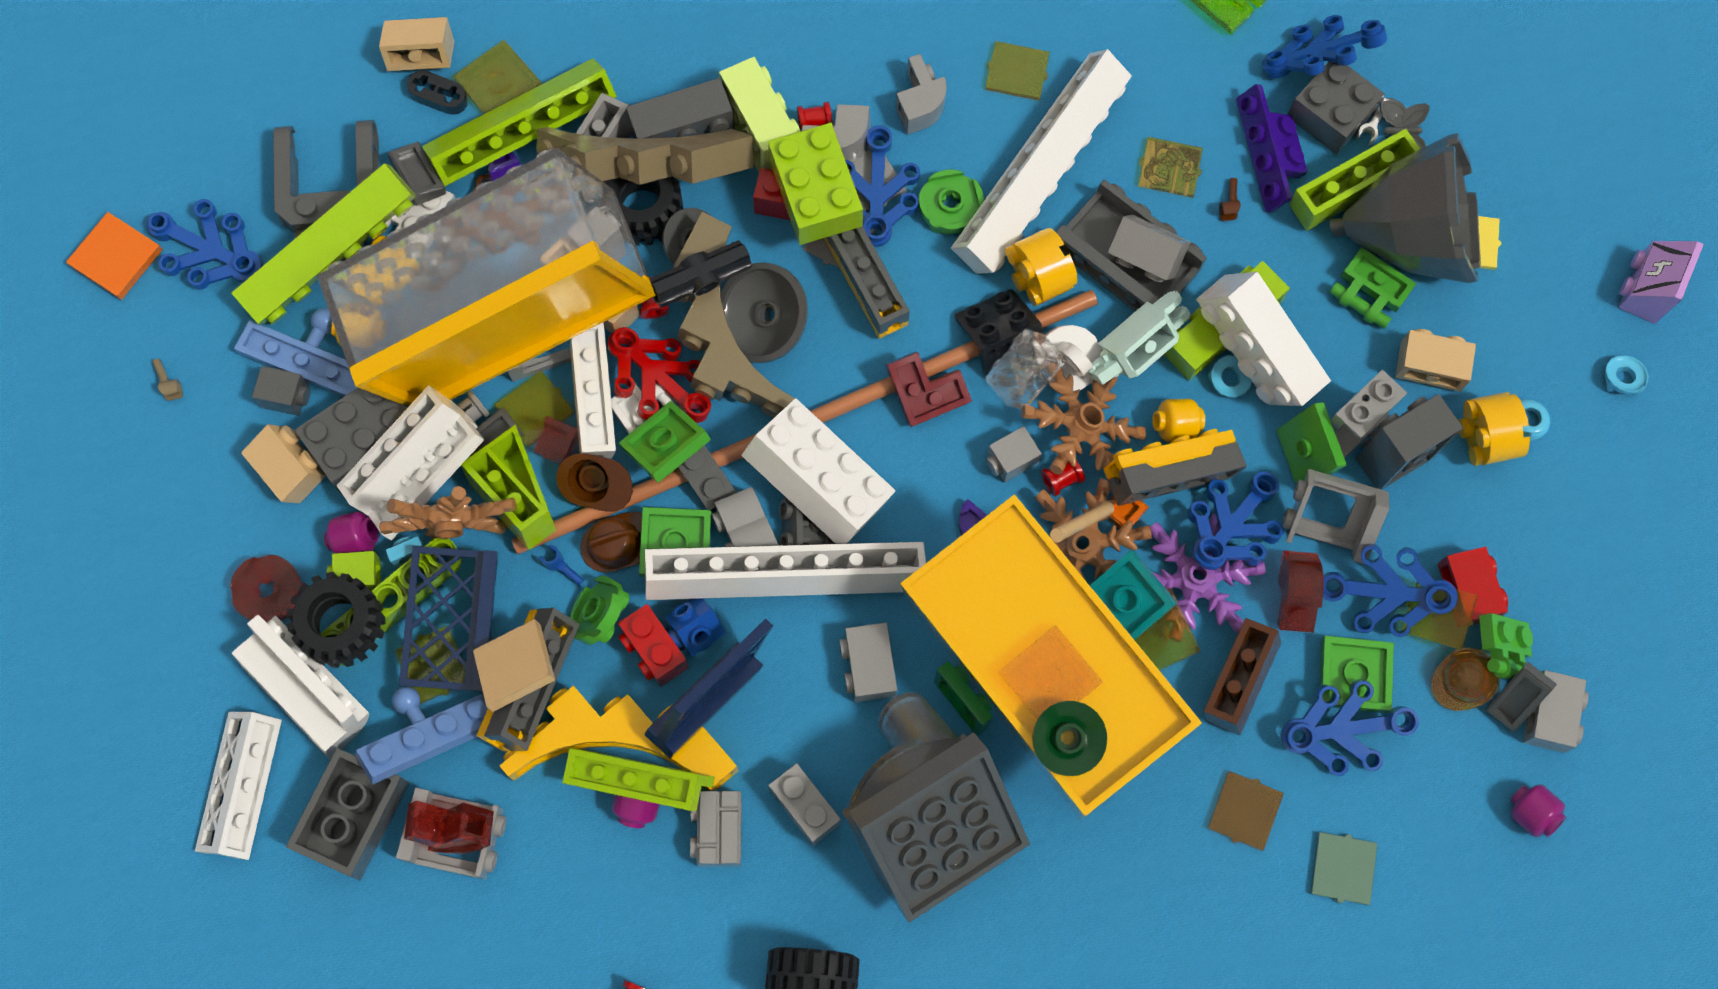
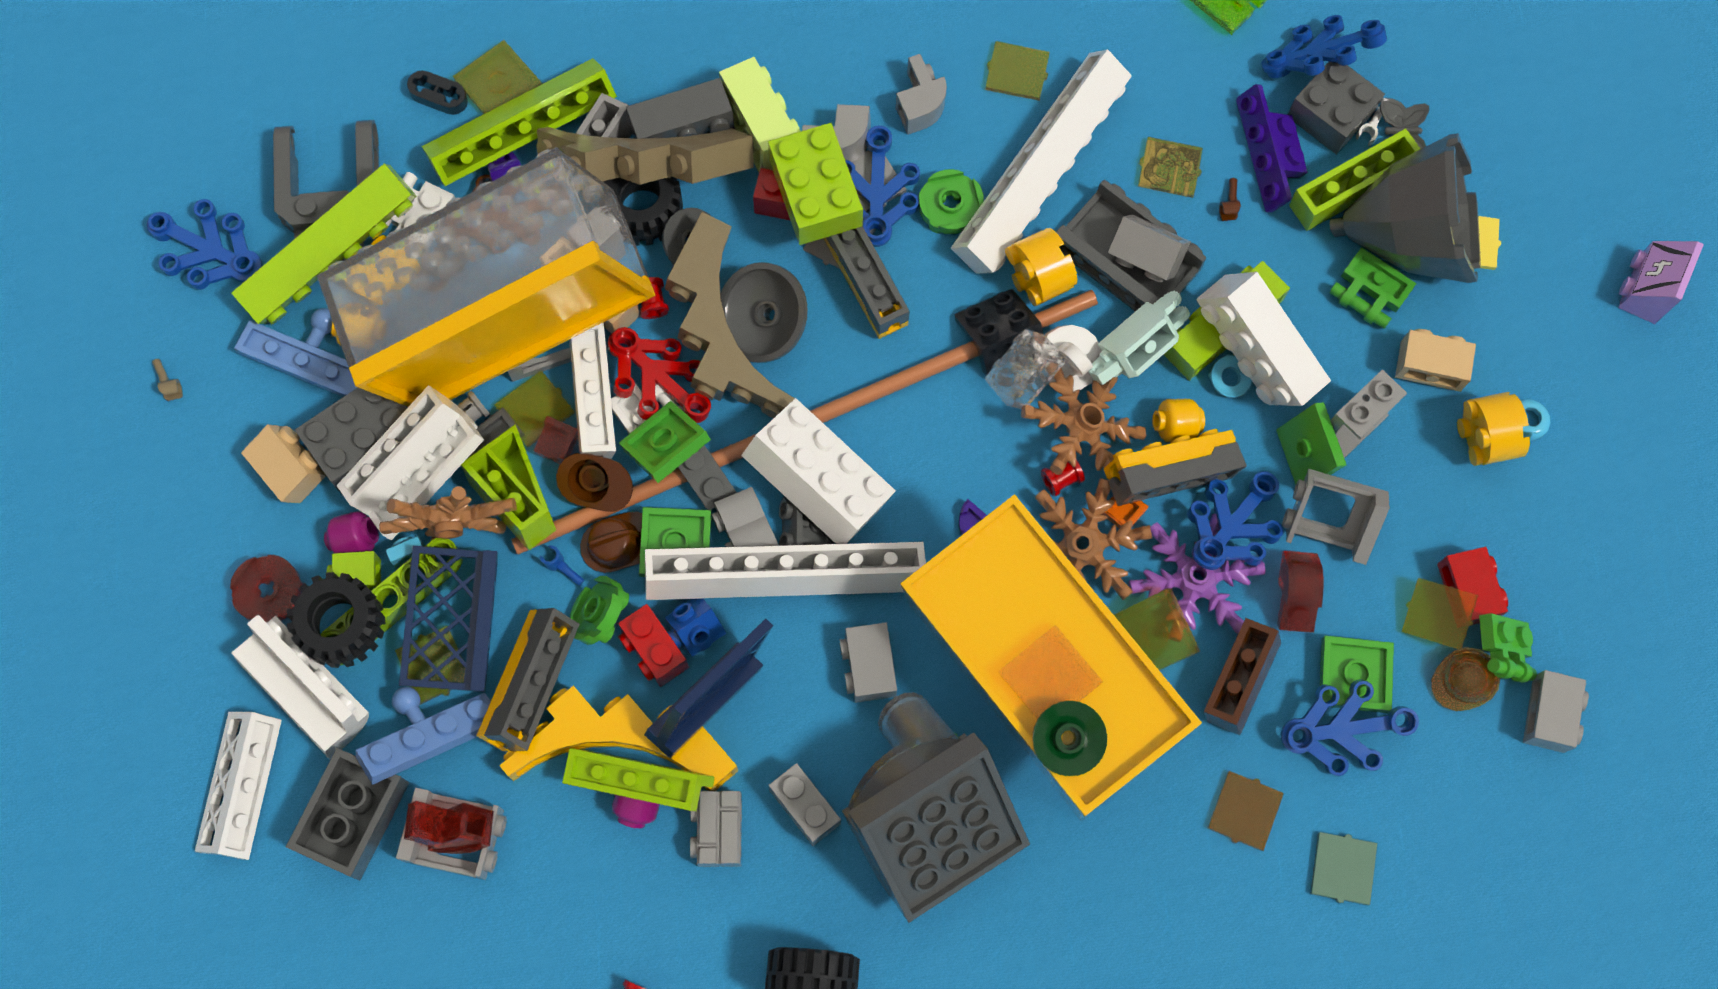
(114, 255): orange tile -> none
(281, 391): dark grey brick -> none
(416, 44): tan brick -> none
(417, 172): dark grey tile -> none
(513, 665): tan tile -> none
(700, 273): black piece -> none
(815, 115): red bush -> none
(925, 398): dark red plate -> none
(971, 707): green plate -> none
(1013, 455): light grey brick -> none
(1081, 522): tan bar -> none
(1133, 594): teal plate -> none
(1394, 592): blue plant -> none
(1408, 441): dark grey brick -> none
(1521, 696): dark grey tile -> none
(1537, 810): magenta head -> none
(1631, 366): medium azure piece -> none

